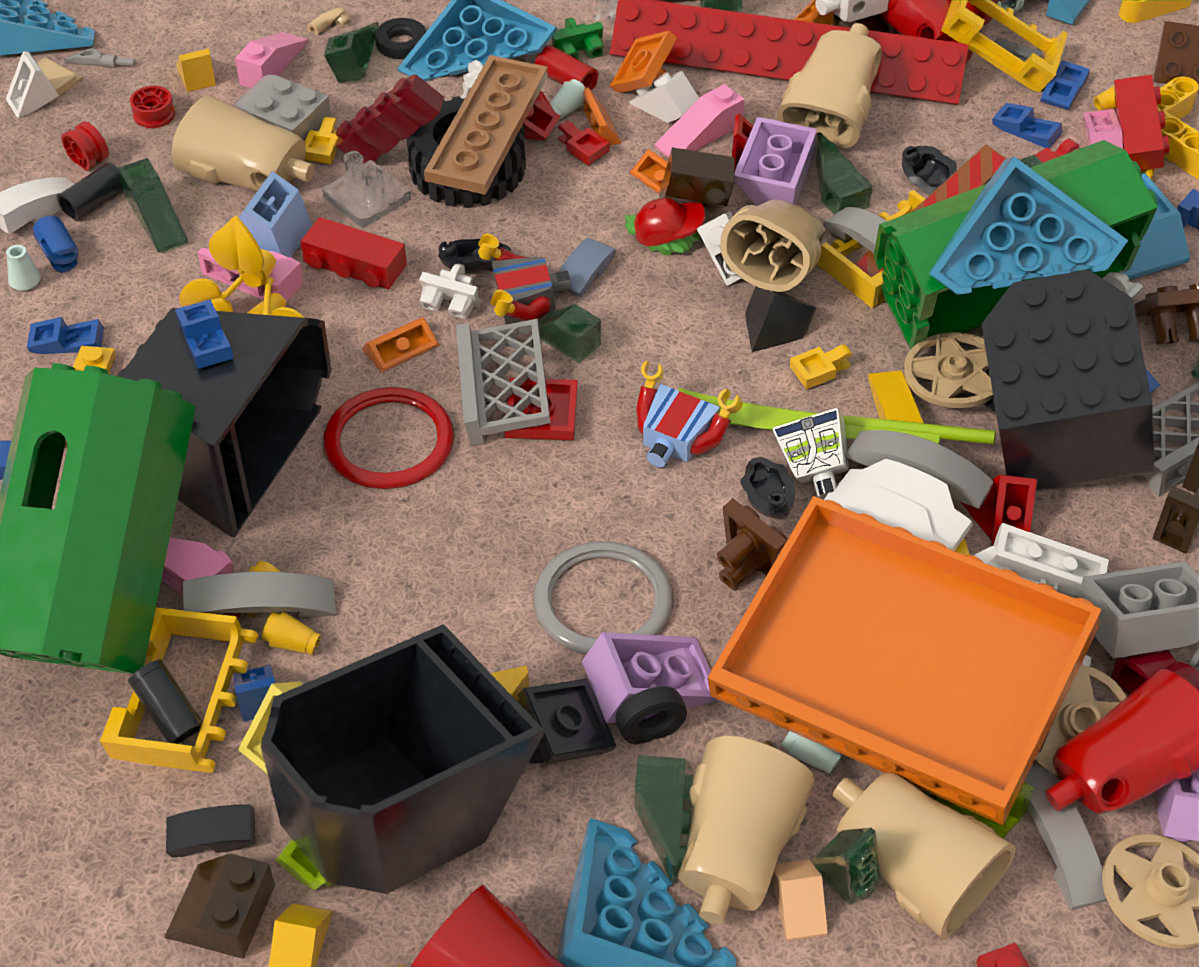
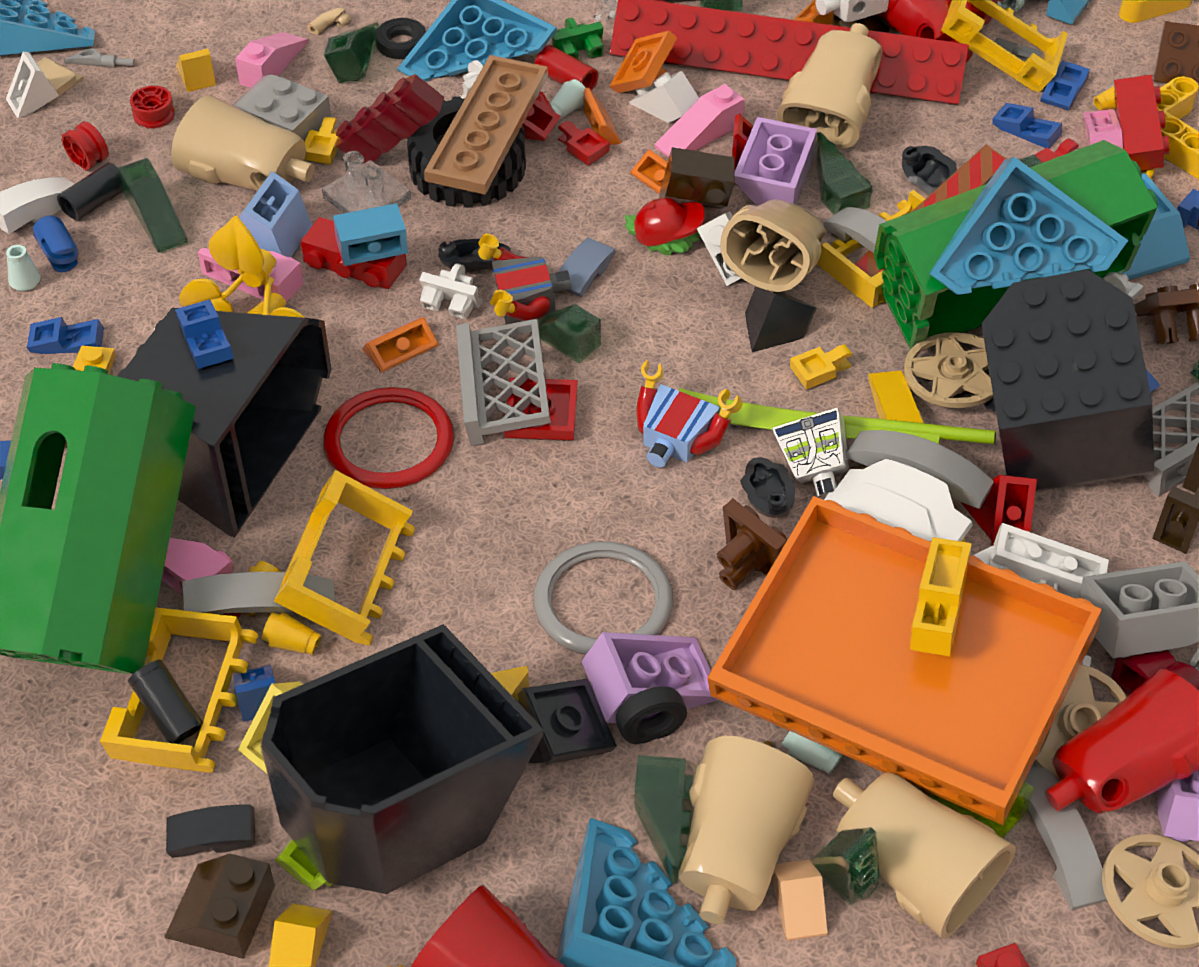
(319, 608): none -> yellow hinge
(370, 234): none -> dark azure brick
(940, 596): none -> yellow slope

